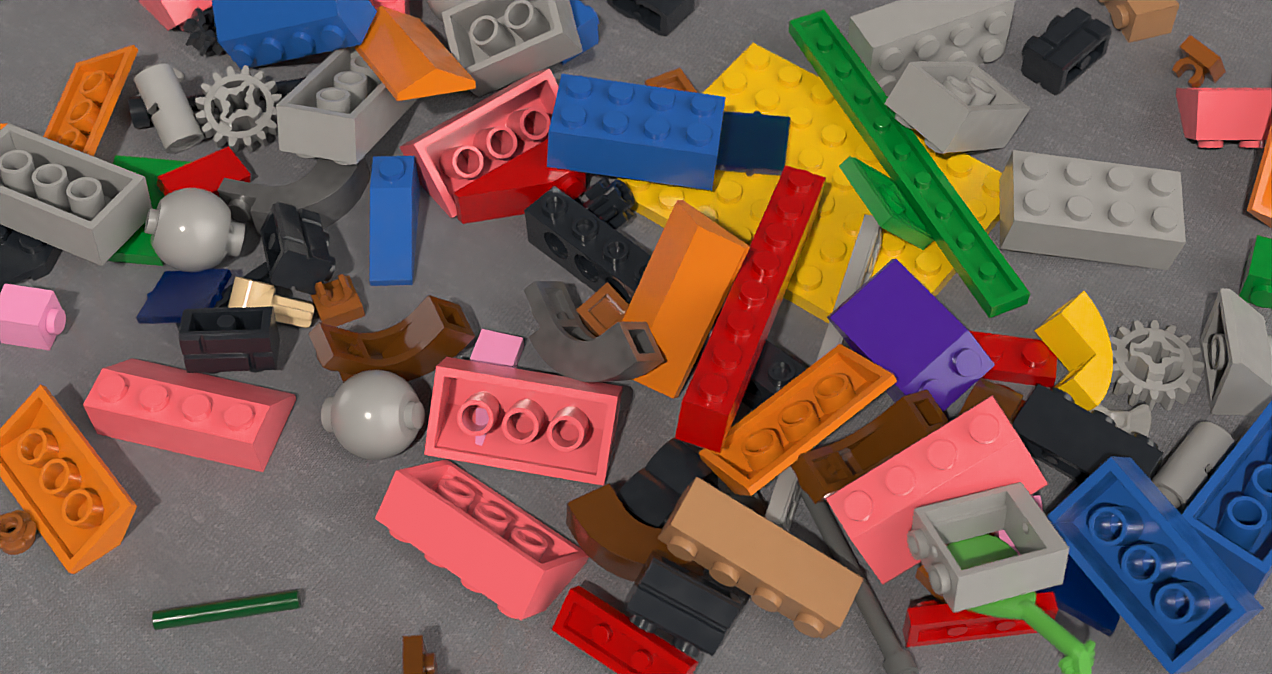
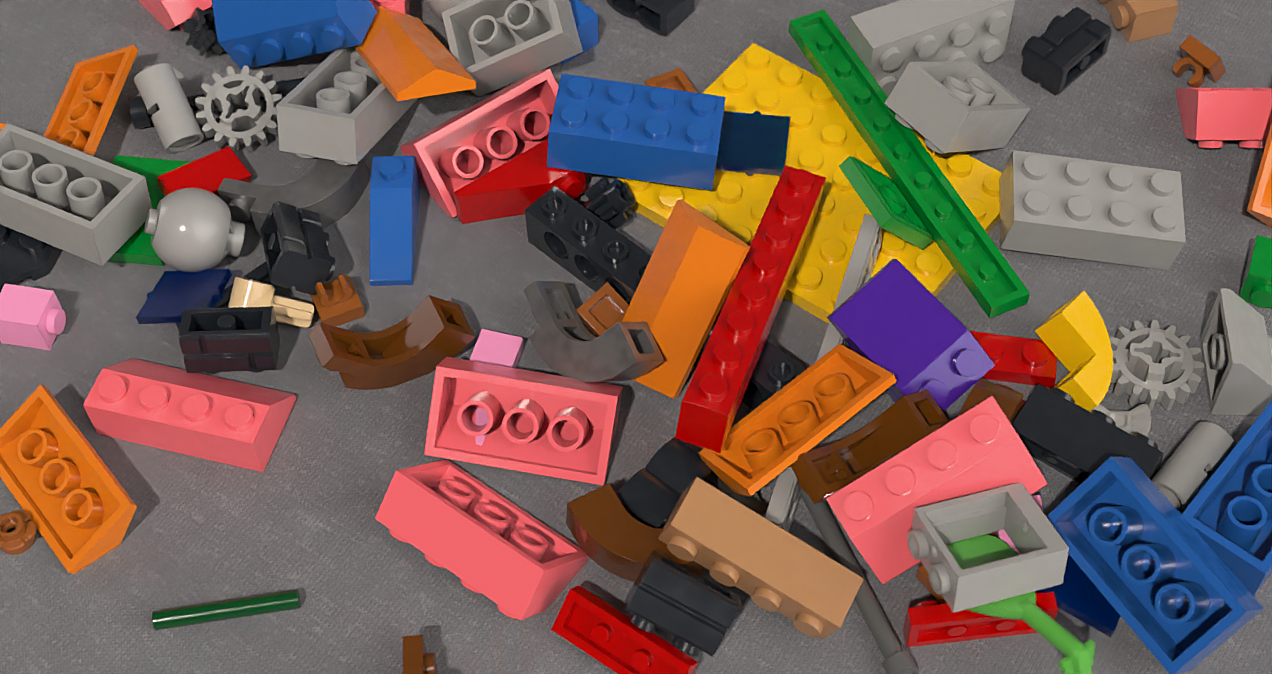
(374, 414): light grey brick -> none

